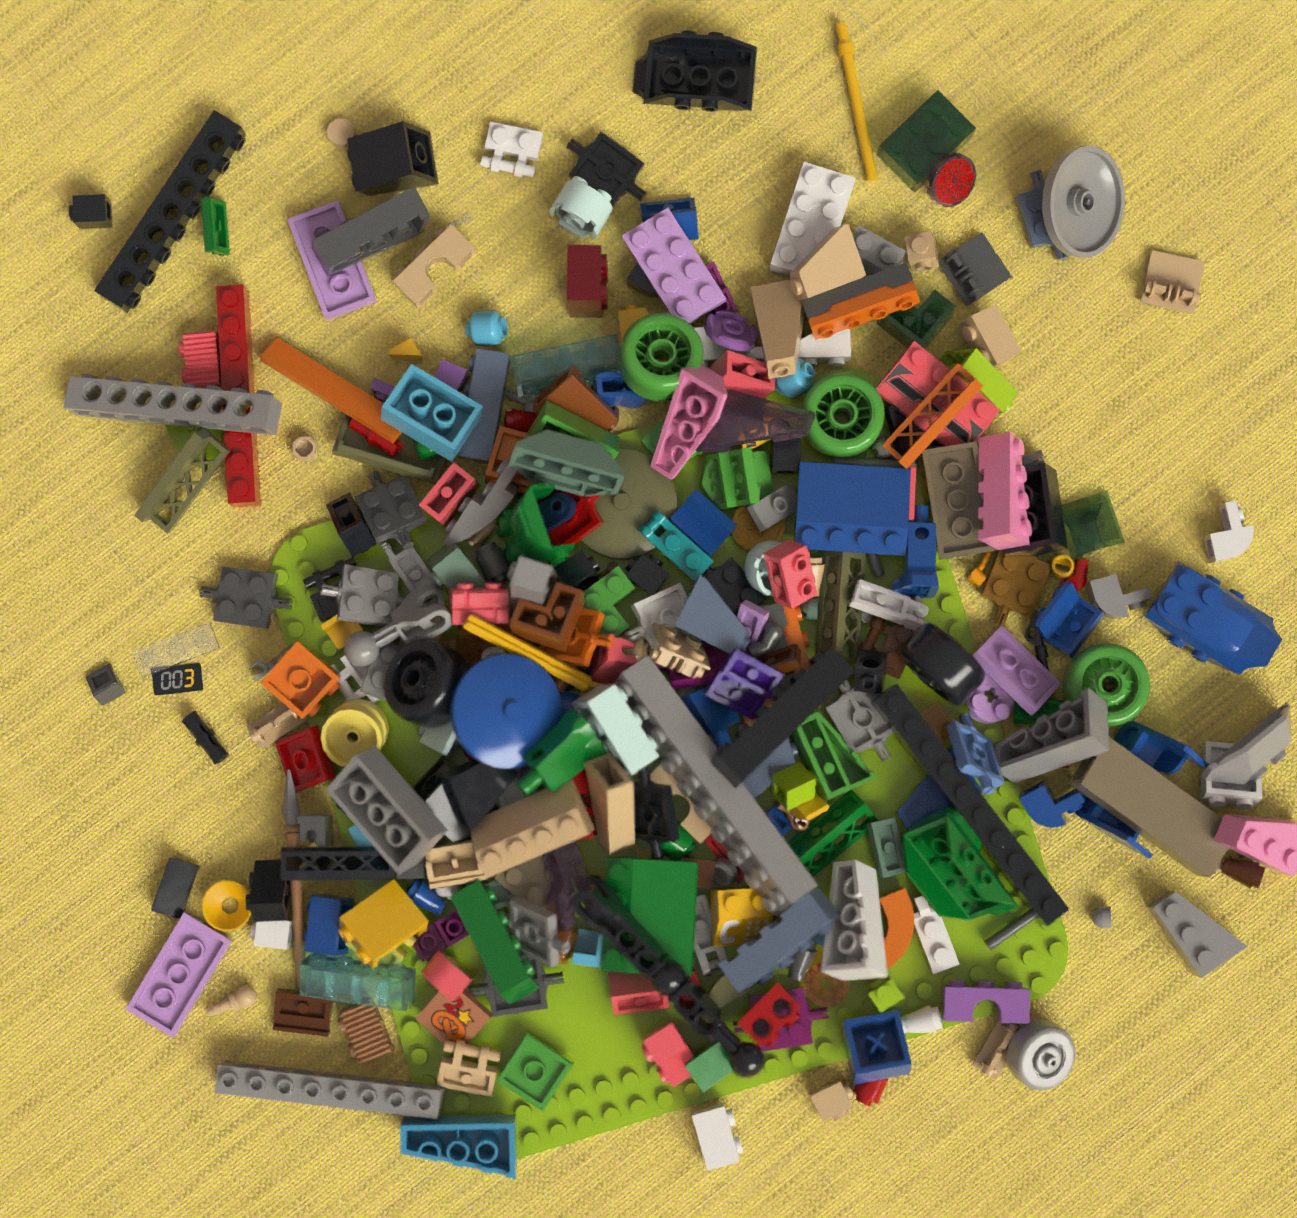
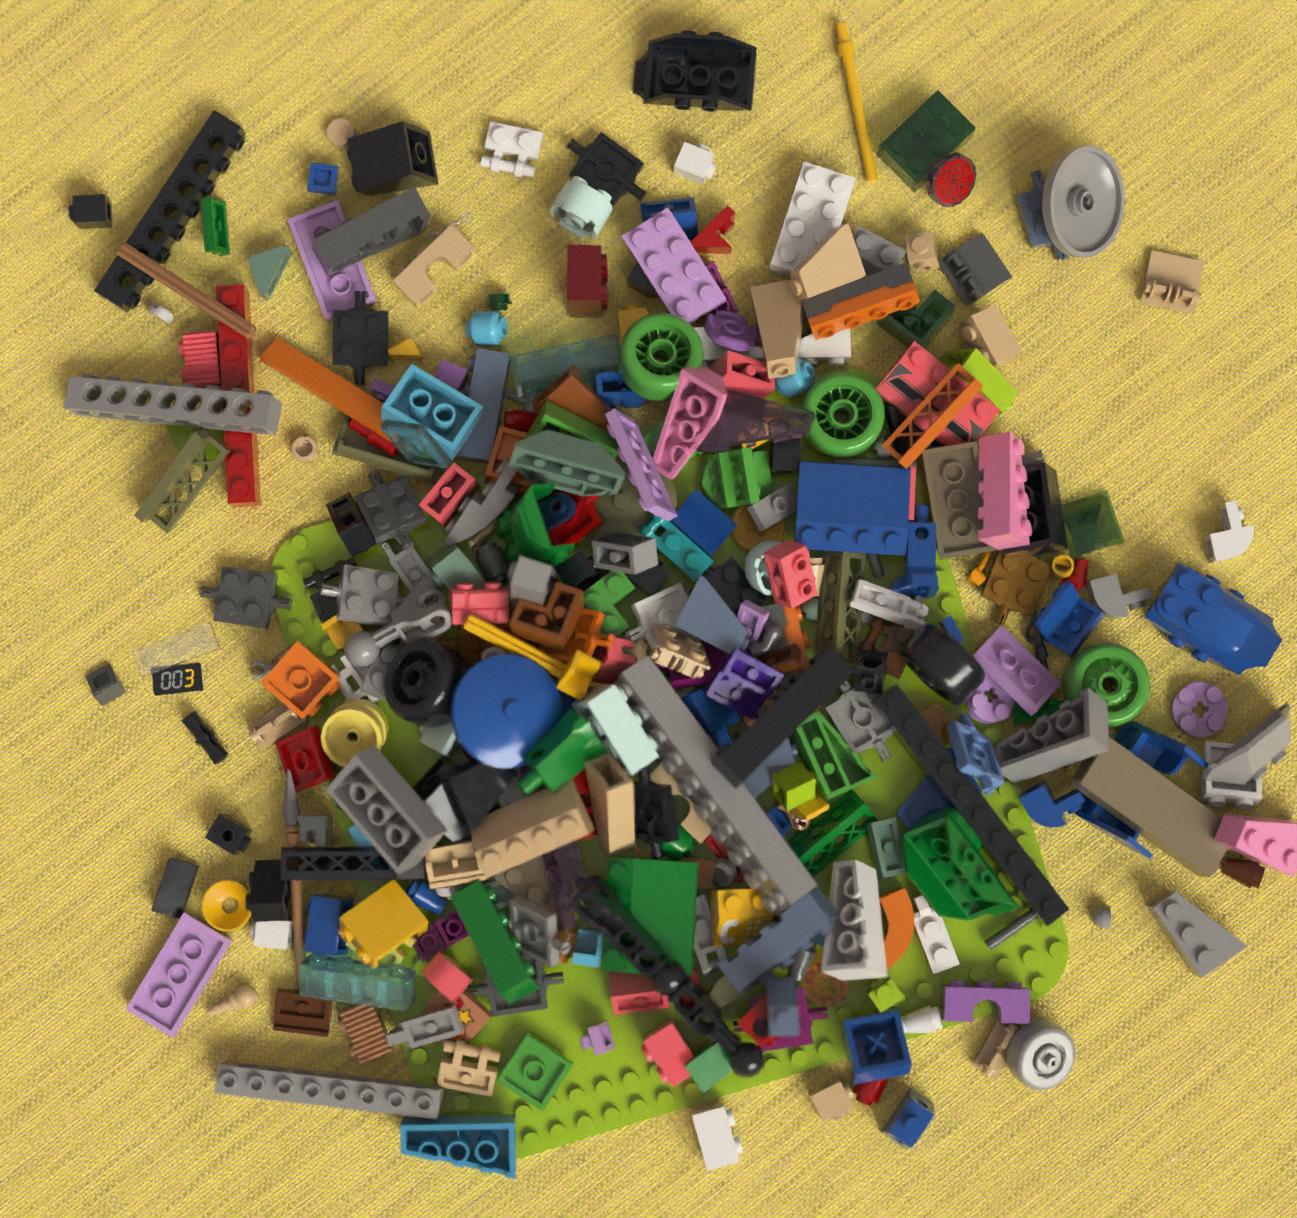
(161, 313): none -> white tile
(186, 290): none -> medium nougat axle
(229, 834): none -> black brick
(268, 268): none -> sand green slope
(323, 179): none -> blue tile
(360, 337): none -> black plate
(416, 443): none -> clear light blue tile
(427, 1027): none -> light grey hinge
(499, 301): none -> dark green plate
(578, 674): none -> yellow panel
(598, 1038): none -> lavender tile
(625, 552): none -> light grey brick
(642, 468): none -> lavender plate
(695, 163): none -> white brick
(709, 239): none -> red slope
(782, 1007): none -> sand blue slope
(909, 1119): none -> blue torso
(950, 627): none -> blue tile
(1188, 721): none -> lavender plate

